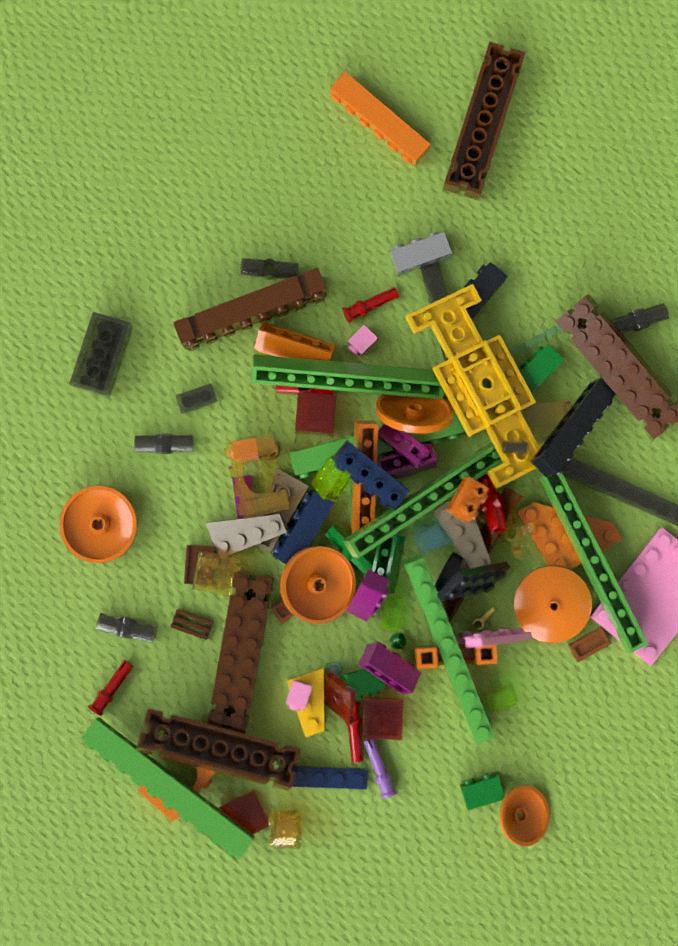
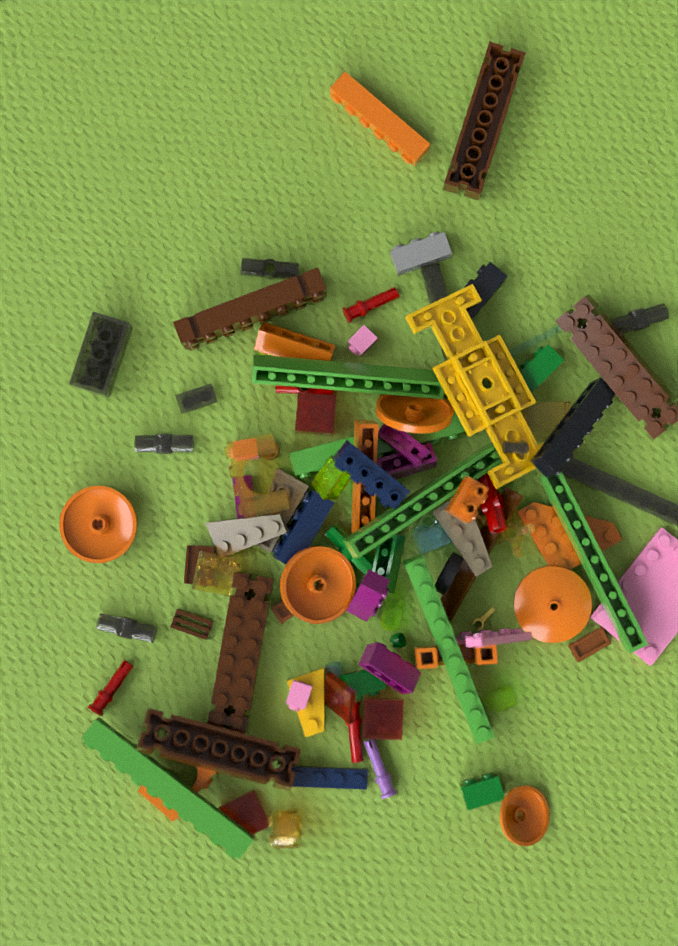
(473, 581): black plate -> none

